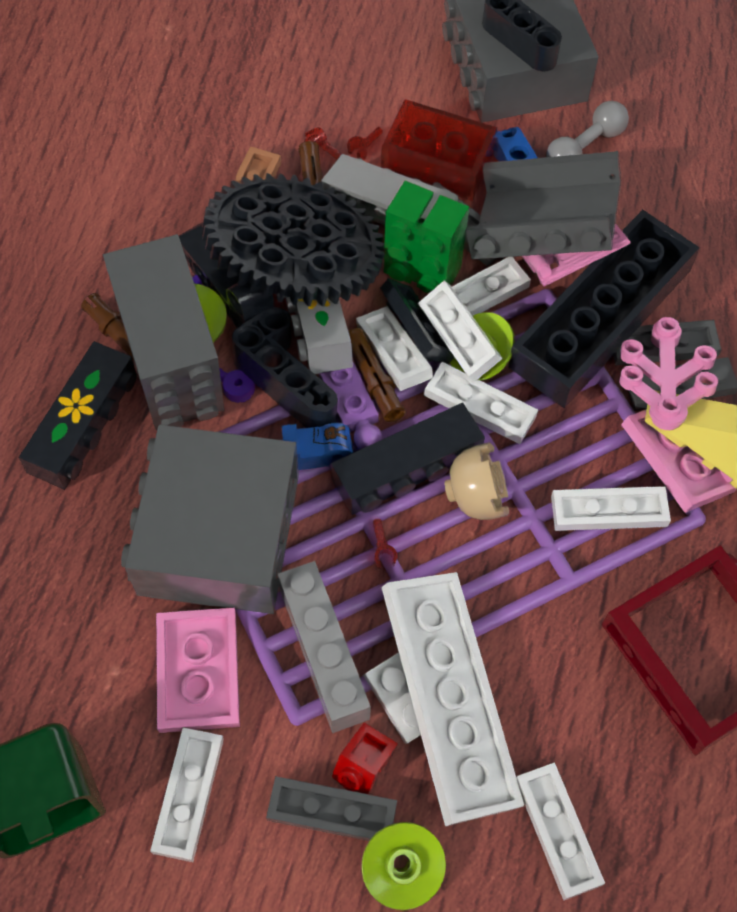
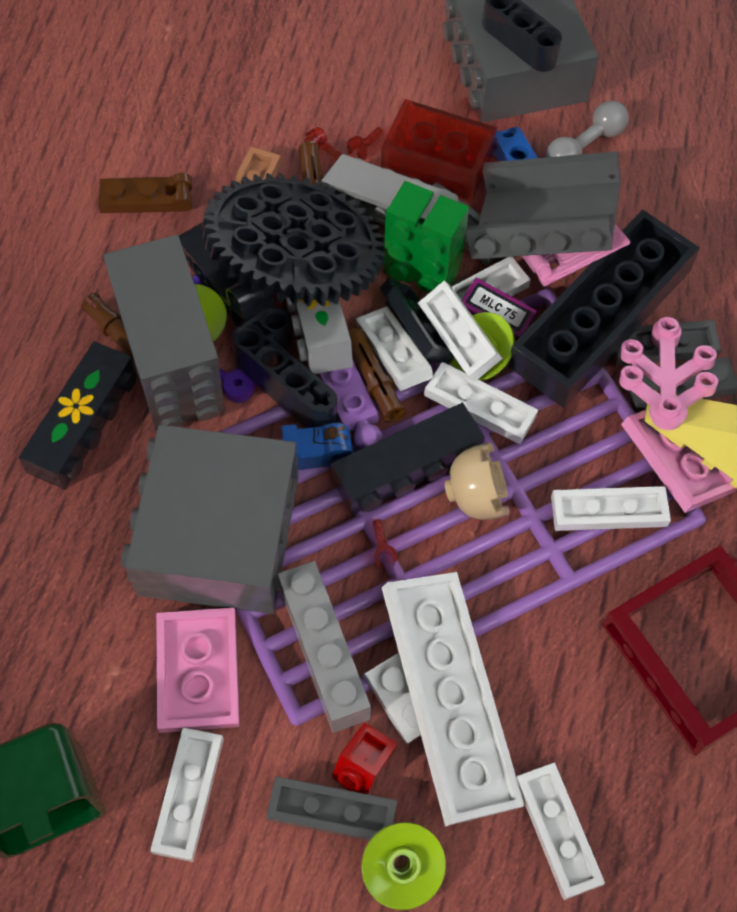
(145, 194): none -> reddish brown plate
(486, 298): none -> tile

